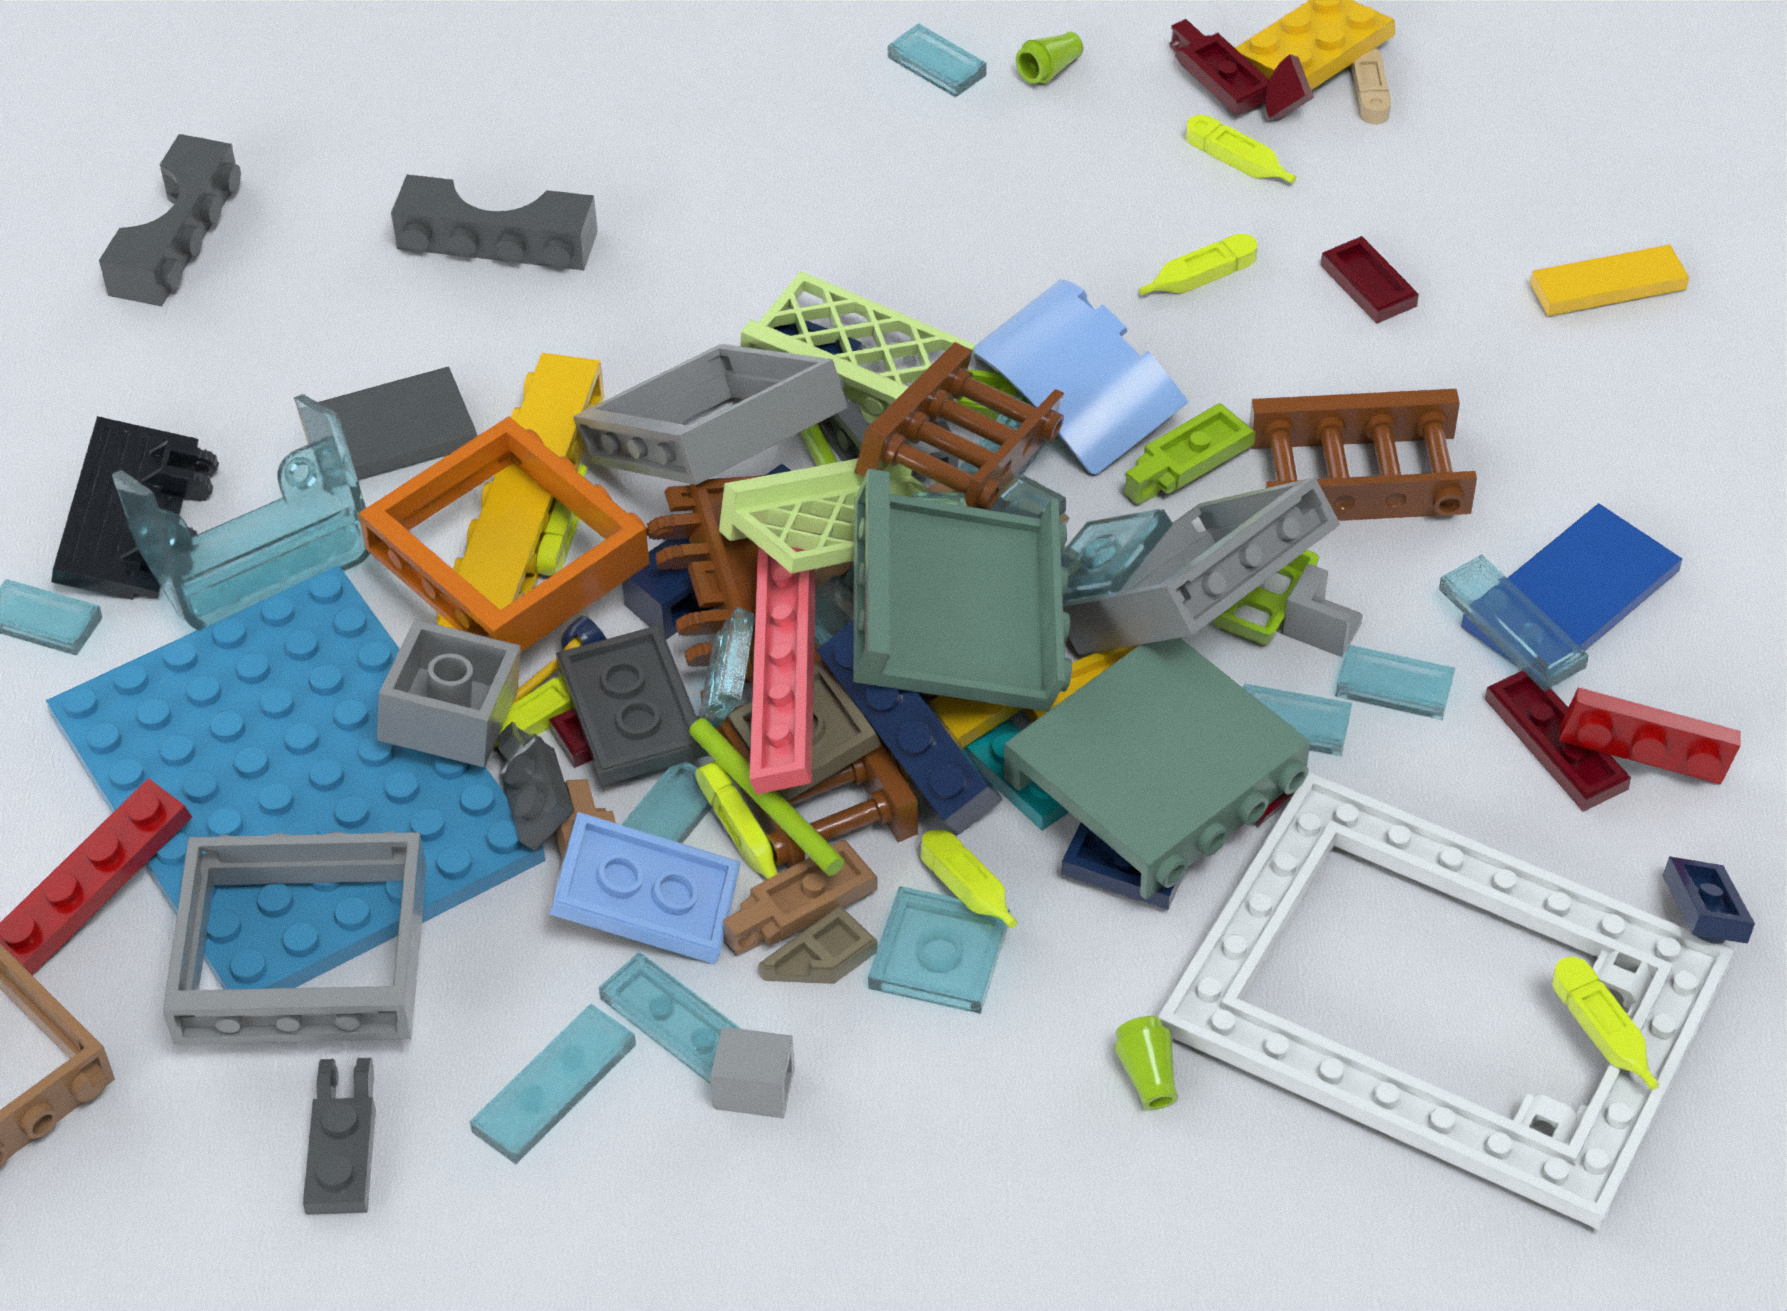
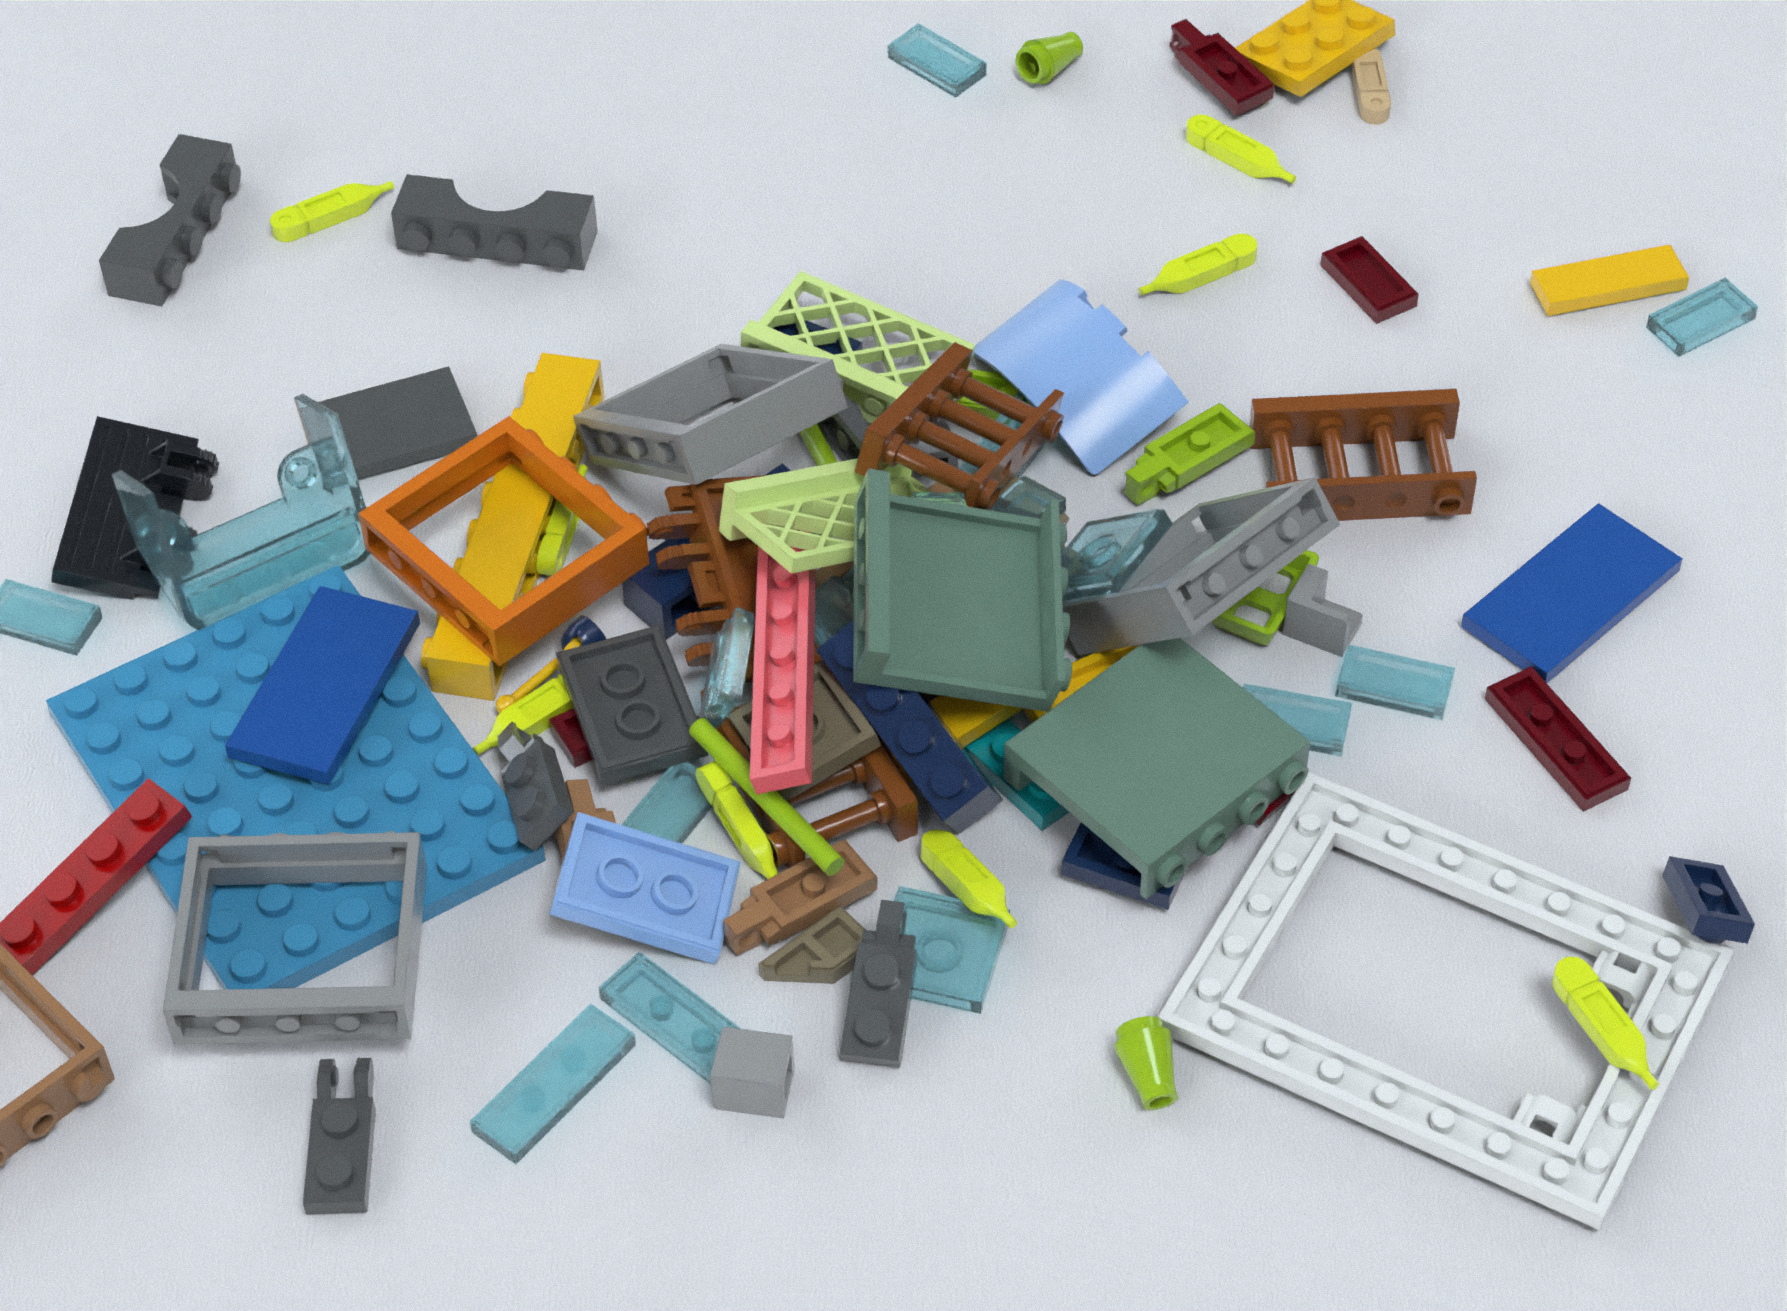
(323, 685): none -> blue tile
(325, 210): none -> neon yellow piece
(448, 693): light grey brick -> none
(881, 991): none -> dark grey hinge
(1287, 88): dark red tile -> none
(1513, 622): clear light blue tile -> none
(1649, 735): red plate -> none
(1702, 317): none -> clear light blue tile

